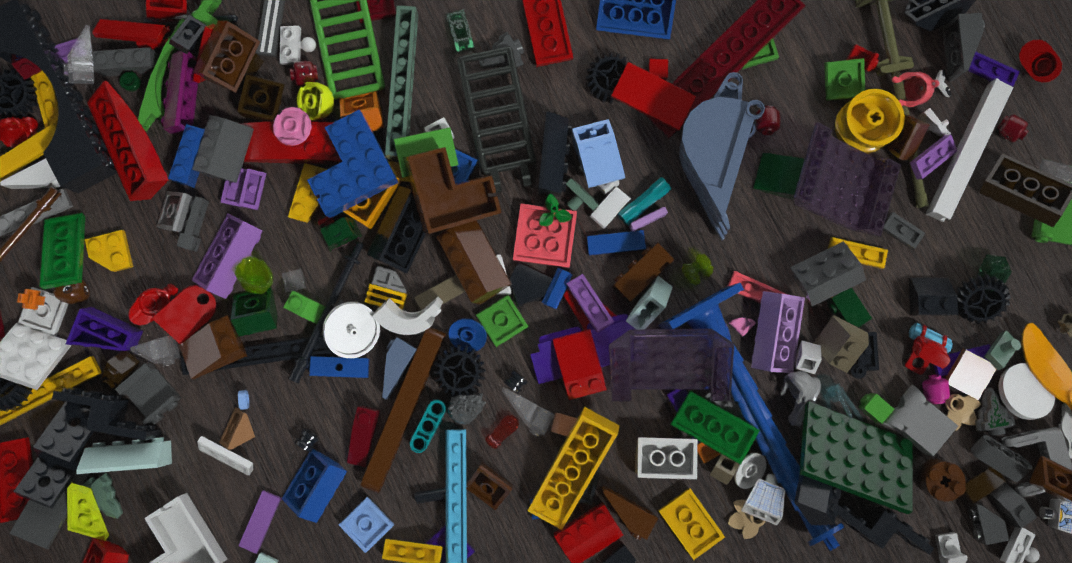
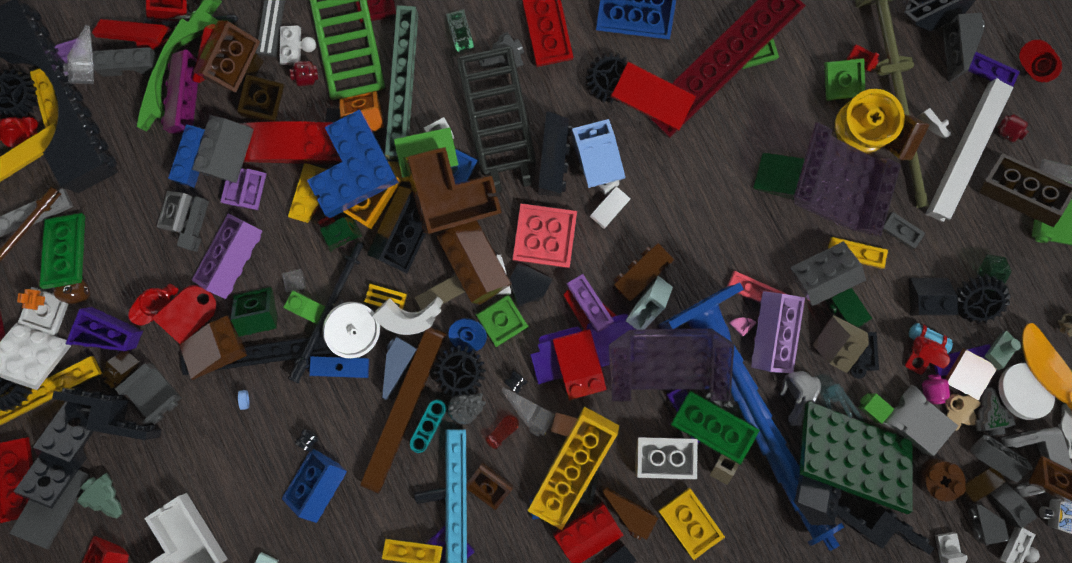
(24, 66): dark red brick -> none
(35, 176): white slope -> none
(83, 513): neon yellow wing -> none
(110, 250): yellow plate -> none
(125, 456): light aqua slope -> none
(127, 144): red slope -> none
(130, 81): dark green tile -> none
(158, 351): clear slope -> none
(187, 34): black slope -> none
(225, 456): white tile -> none
(237, 430): medium nougat slope -> none
(254, 275): clear neon green hair -> none
(260, 521): medium lavender tile -> none
(292, 126): bright pink tile -> none
(315, 100): neon yellow cylinder -> none
(362, 435): dark red slope -> none
(366, 524): light blue plate -> none
(388, 279): light grey tile -> none
(551, 204): green plant -> none
(557, 288): blue axle -> none
(580, 196): sand green tile -> none
(616, 242): blue tile -> none
(644, 201): teal axle -> none
(648, 219): lavender tile -> none
(659, 67): red tile -> none
(701, 264): clear neon green piece -> none
(706, 453): orange plate -> none
(714, 148): sand blue piece -> none
(744, 521): tan plate -> none
(750, 470): white dish -> none
(766, 500): white torso -> none
(769, 121): dark red head -> none
(808, 357): white brick -> none
(913, 85): coral hair -> none
(933, 156): medium lavender plate -> none

